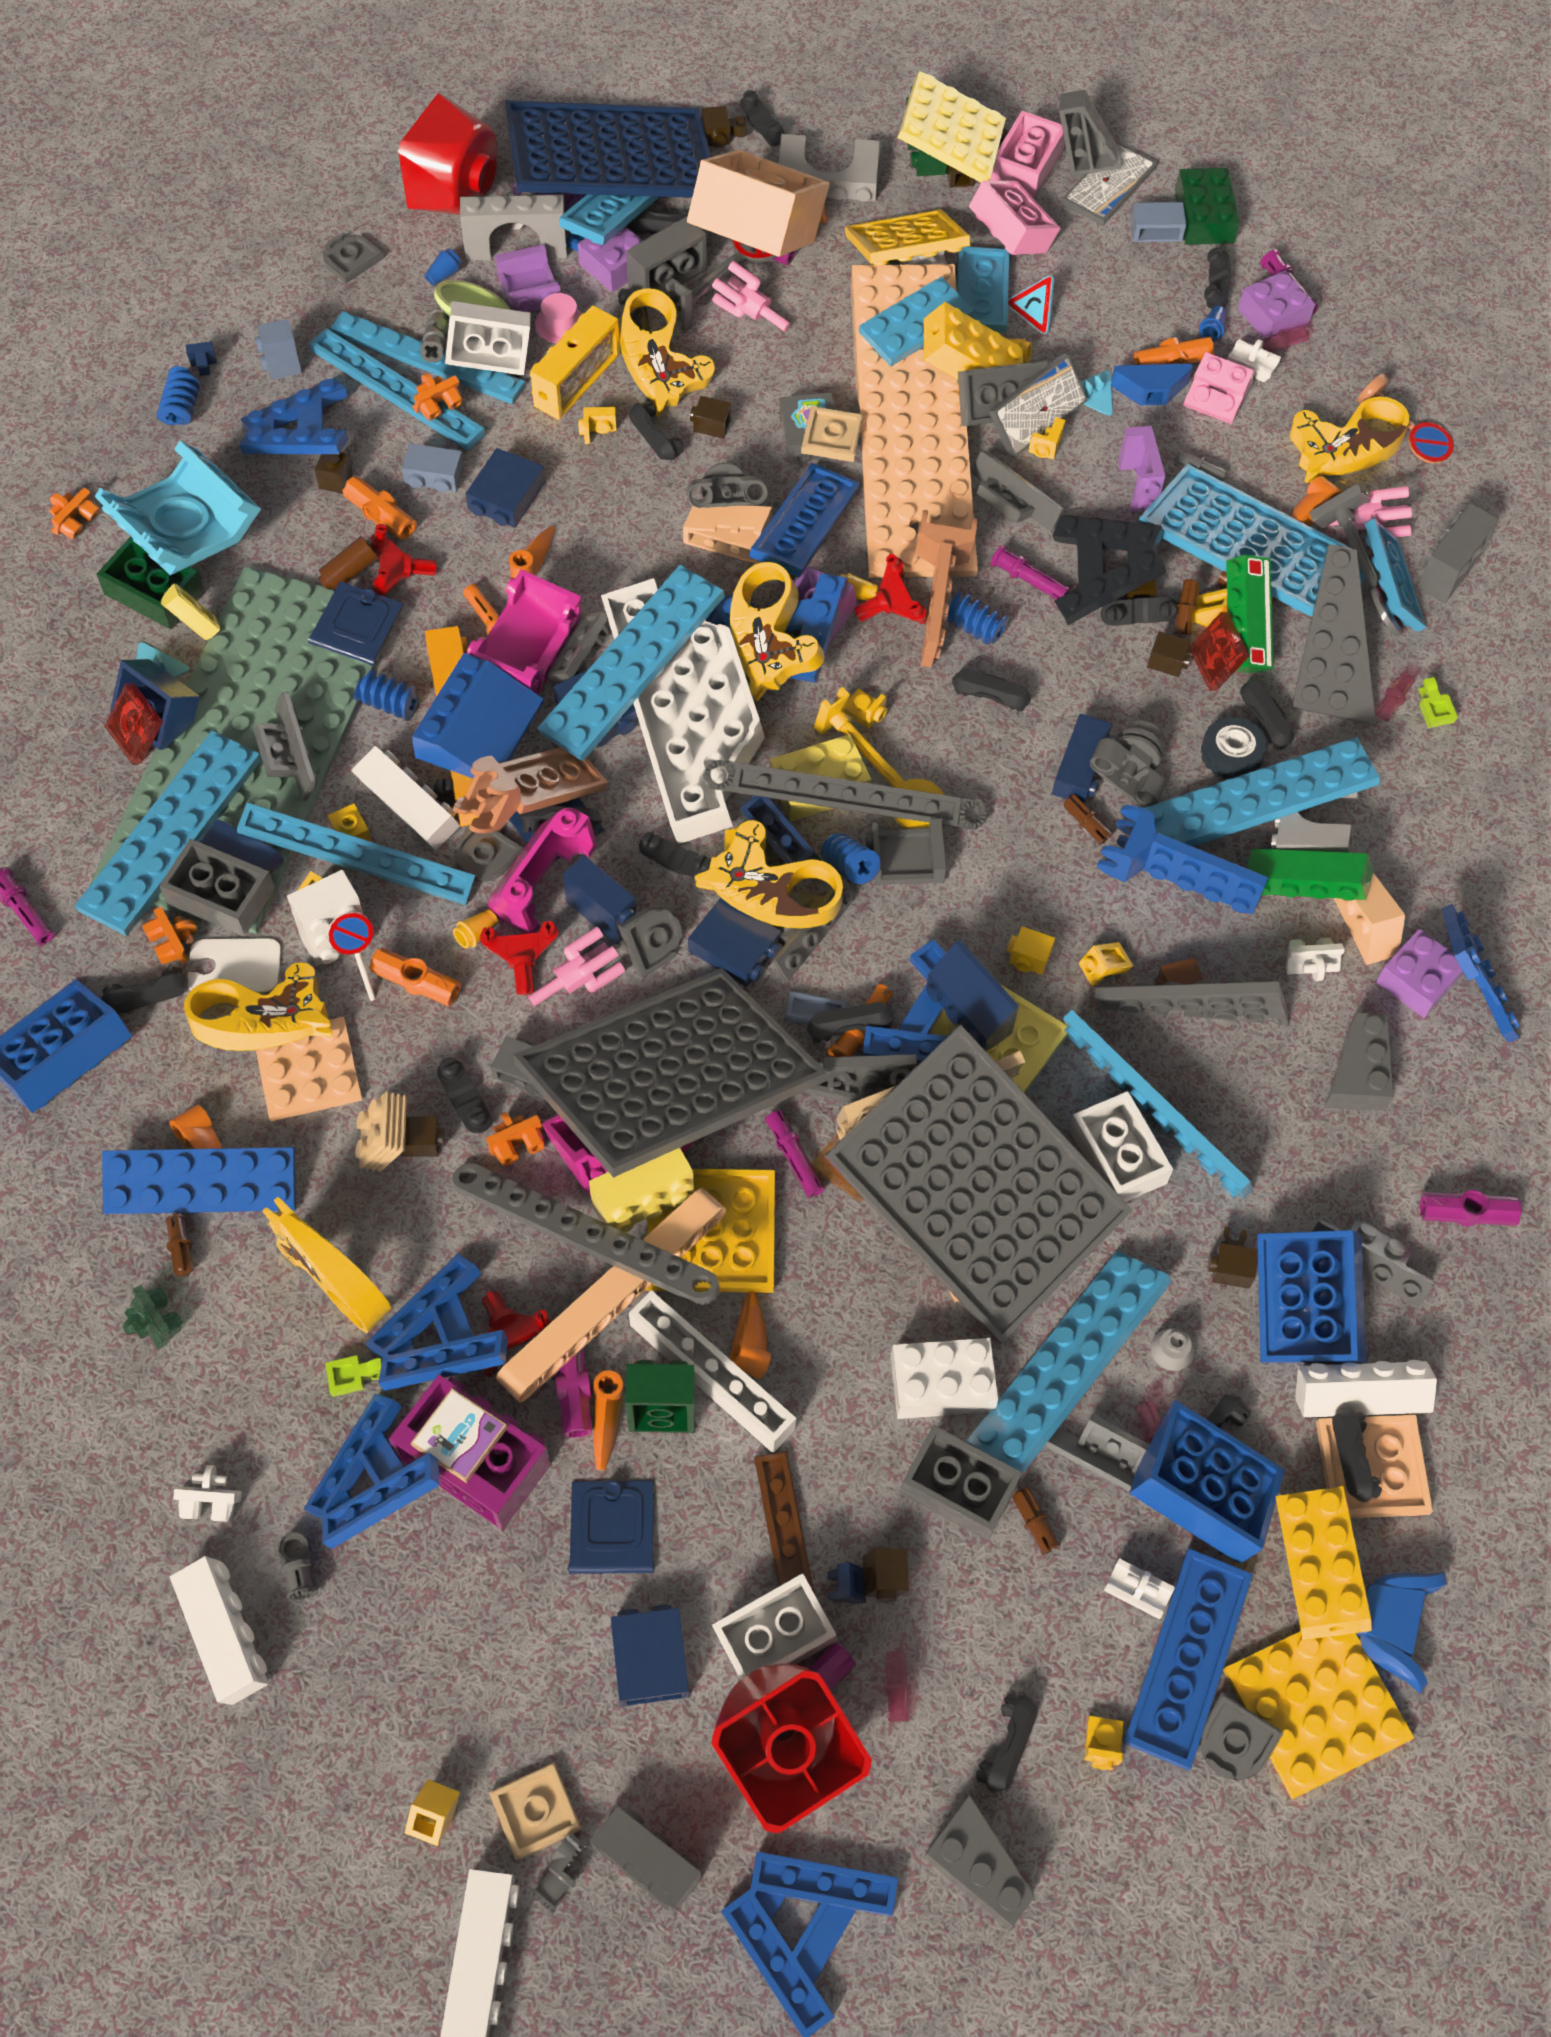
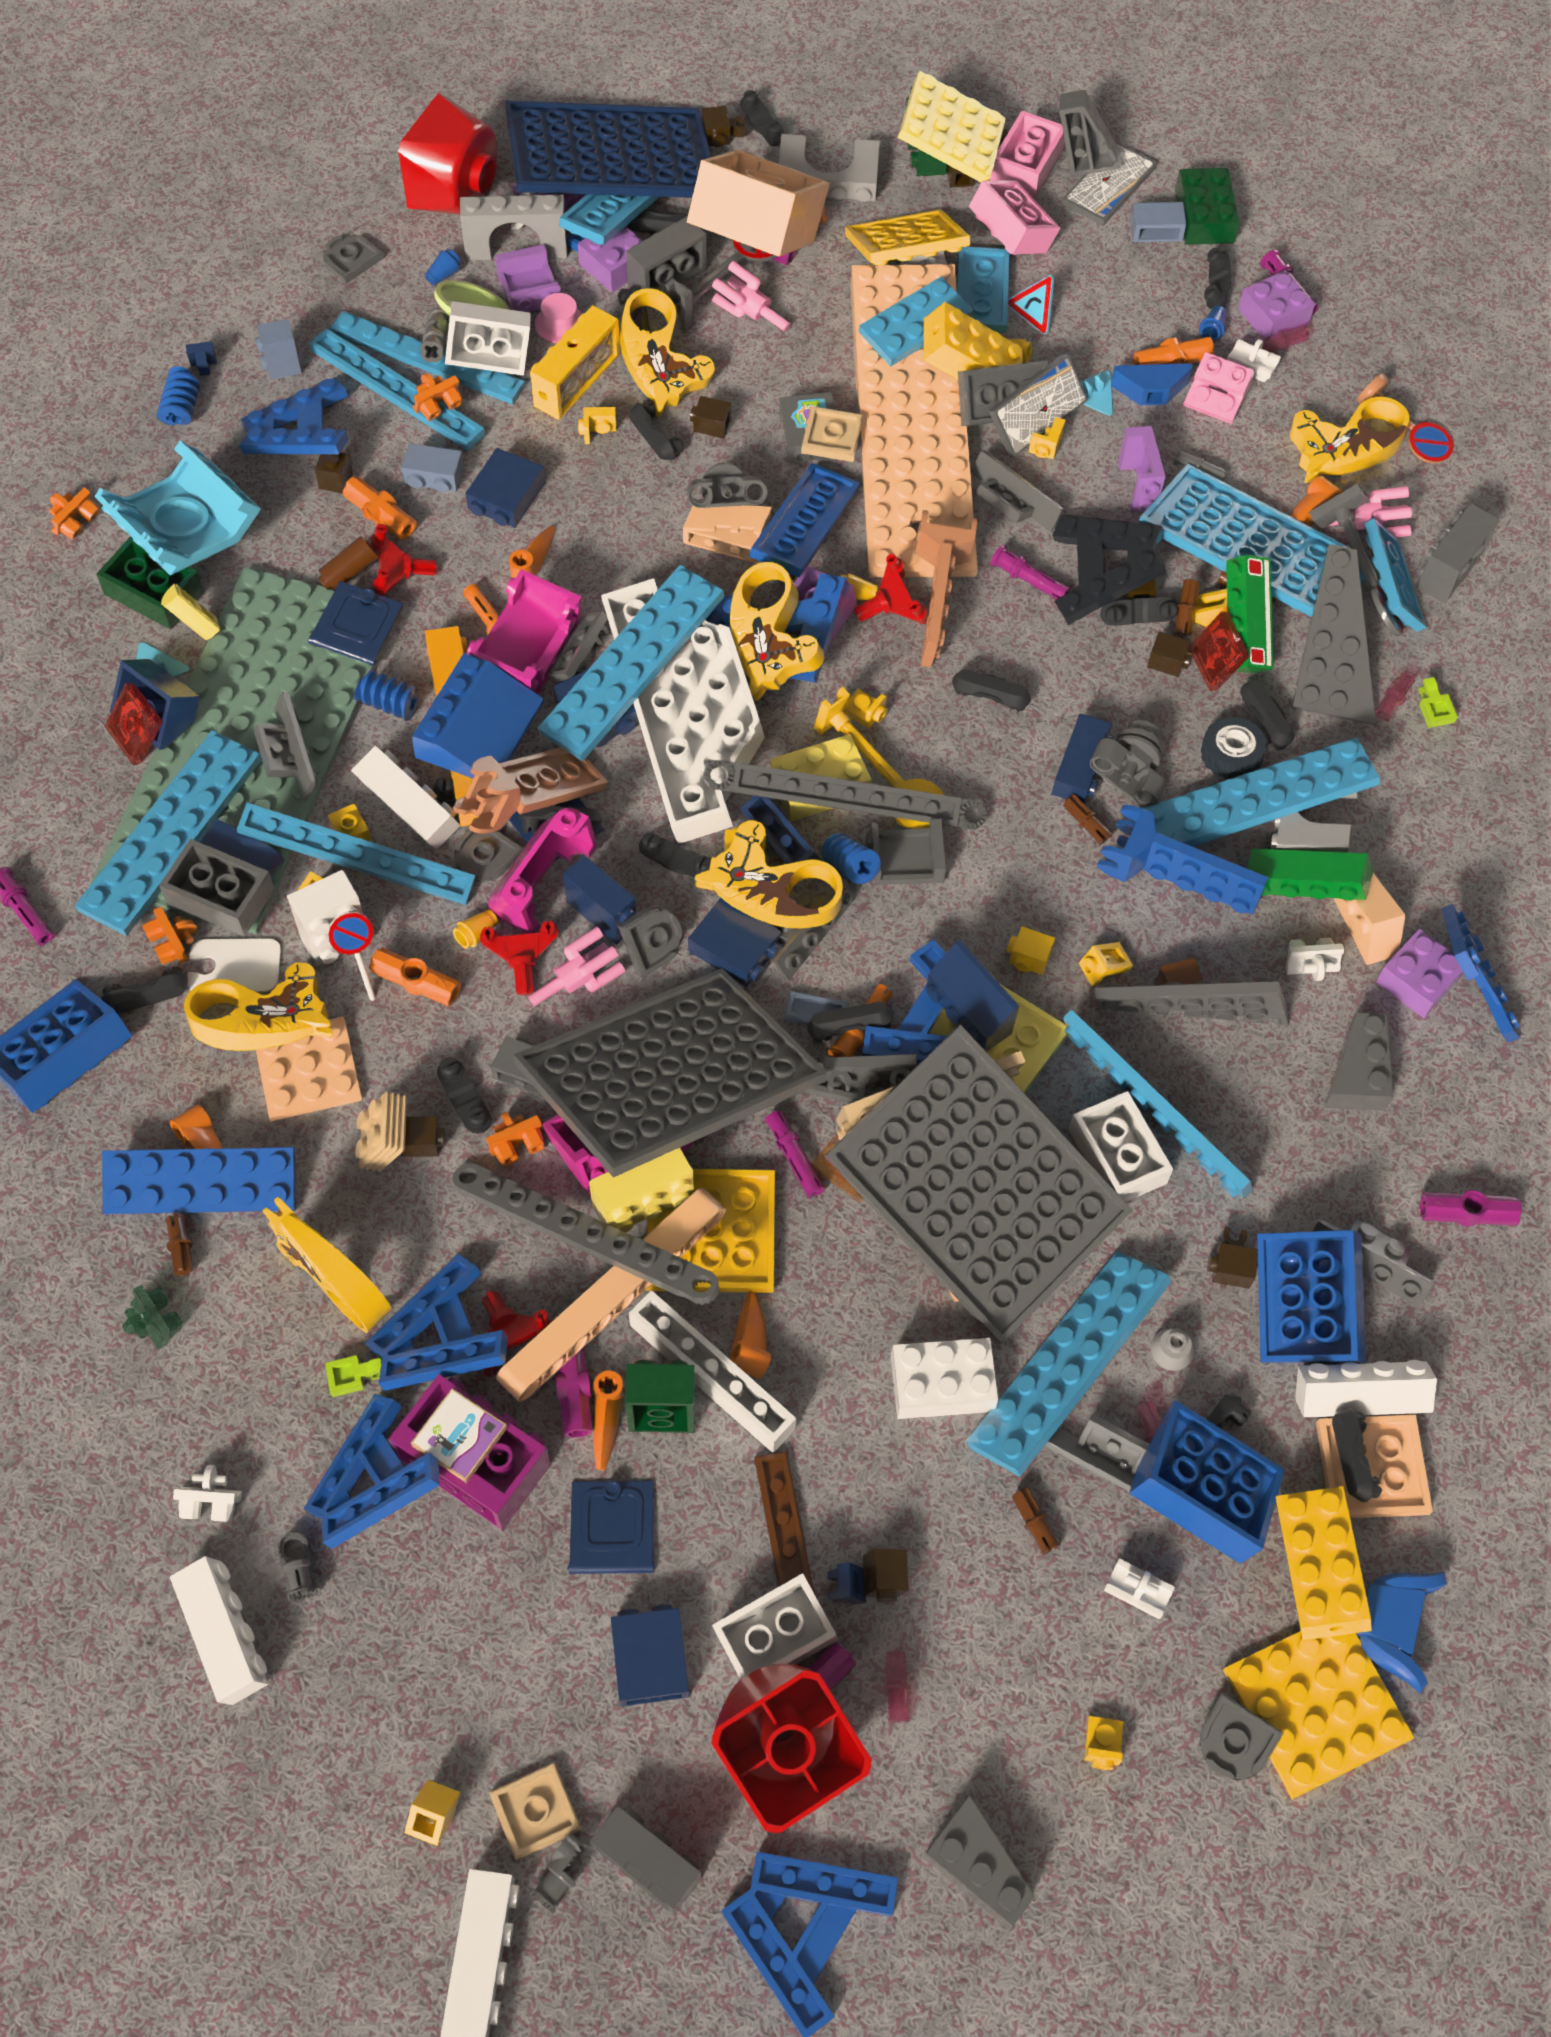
(960, 1482): dark grey brick -> none
(975, 619): blue piece -> none
(1022, 1717): black piece -> none
(1188, 1659): blue plate -> none

